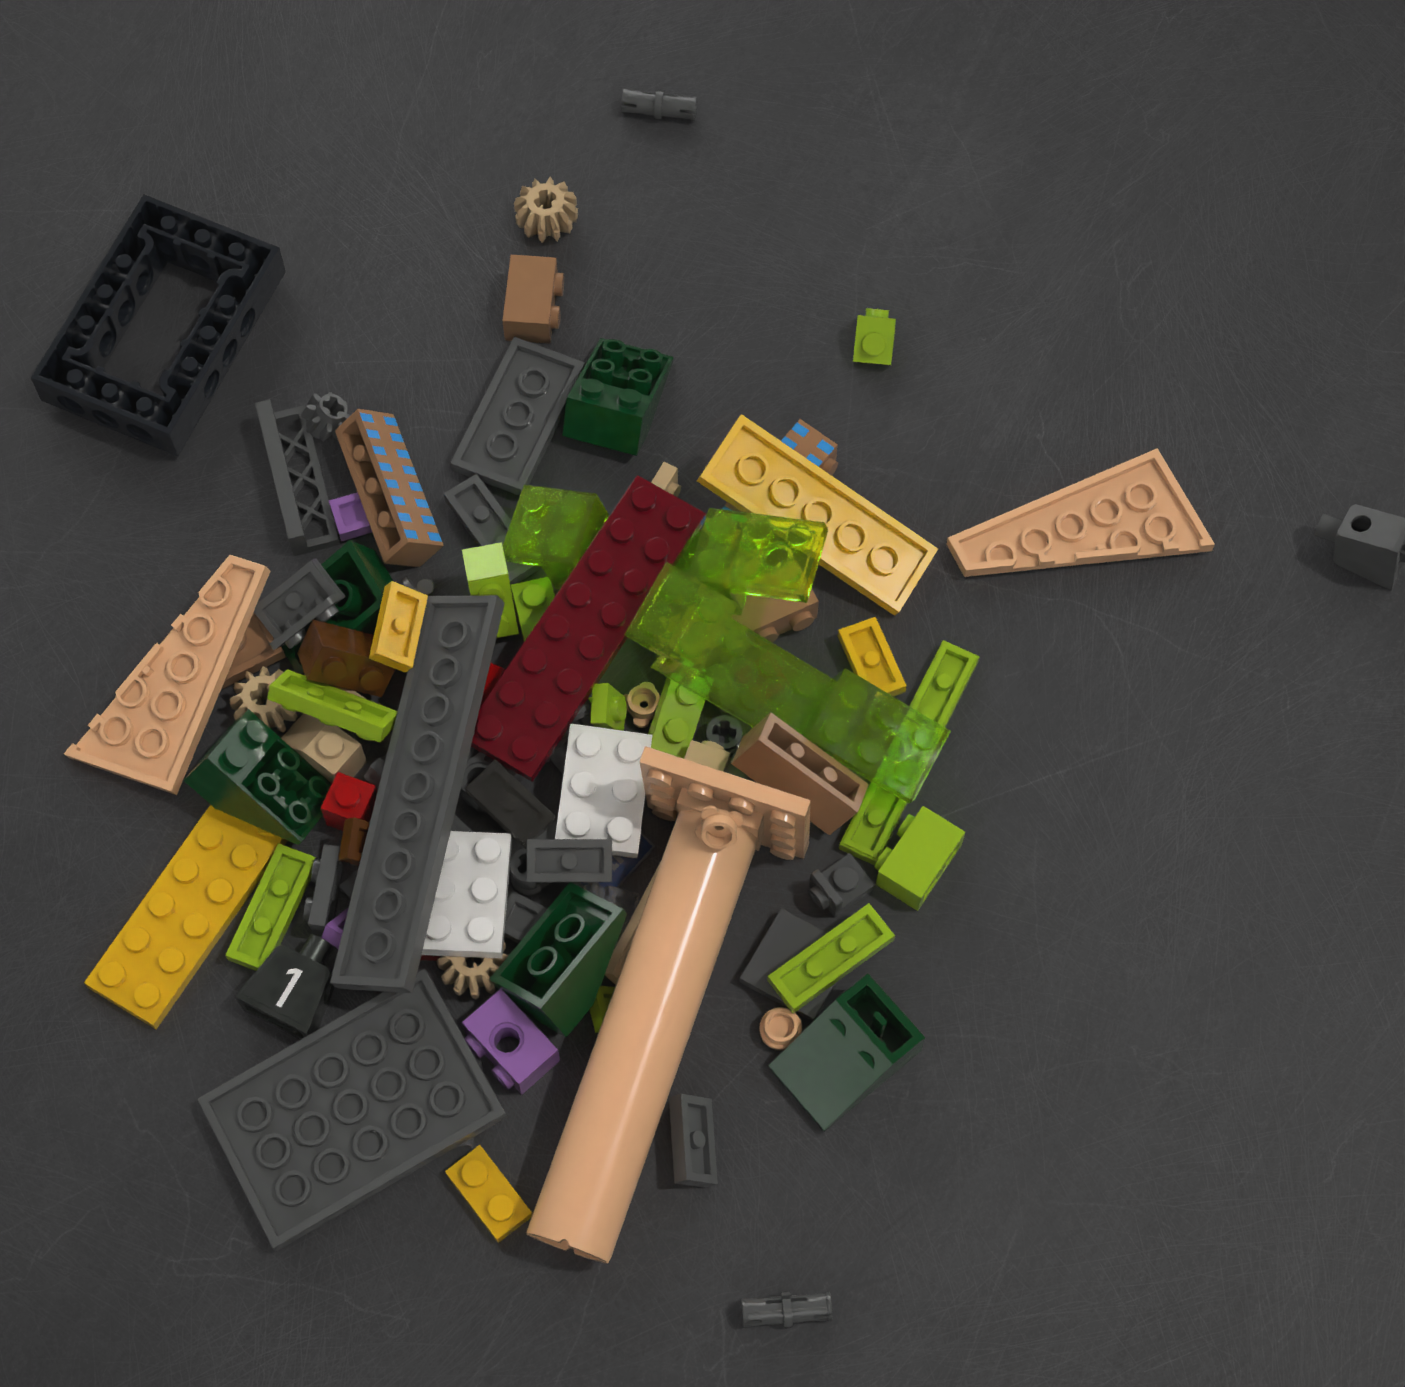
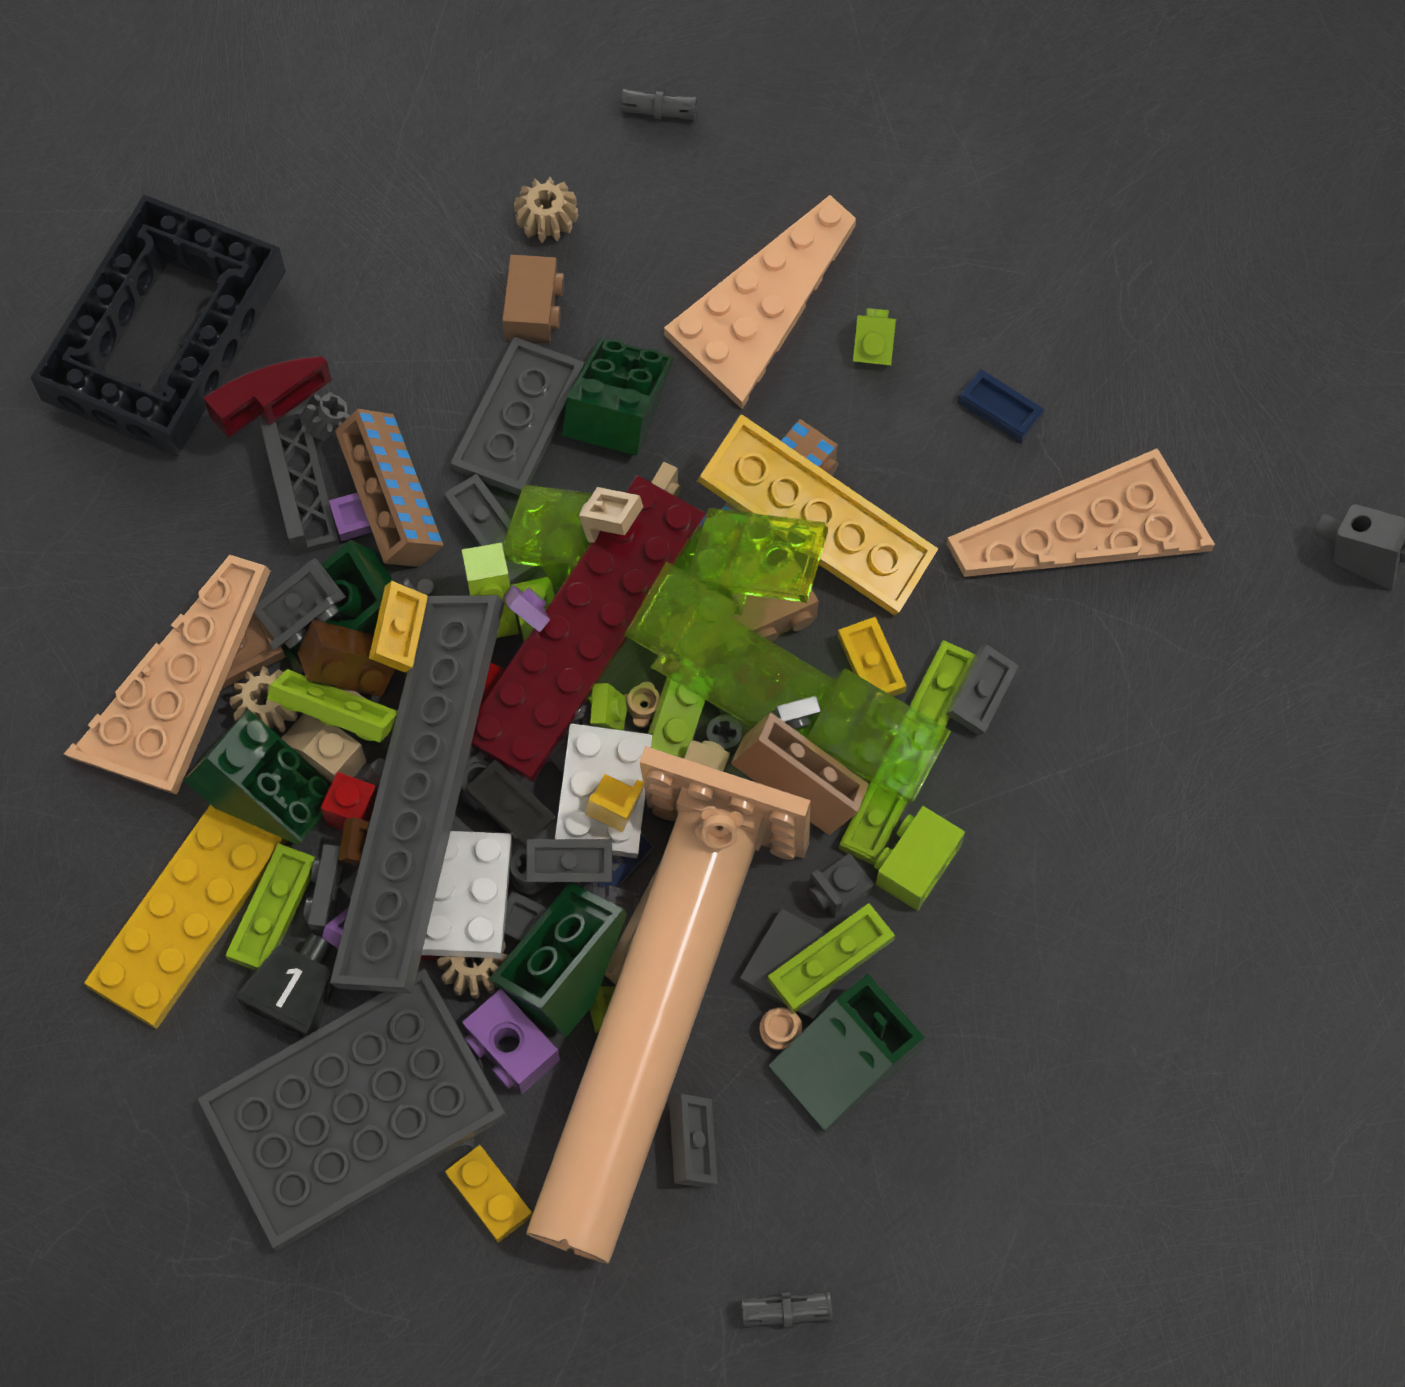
(266, 393): none -> dark red slope
(527, 606): none -> medium lavender plate
(609, 512): none -> tan bracket
(614, 802): none -> yellow panel
(753, 310): none -> light nougat wing
(798, 713): none -> plate
(982, 689): none -> dark grey plate
(1000, 405): none -> dark blue tile

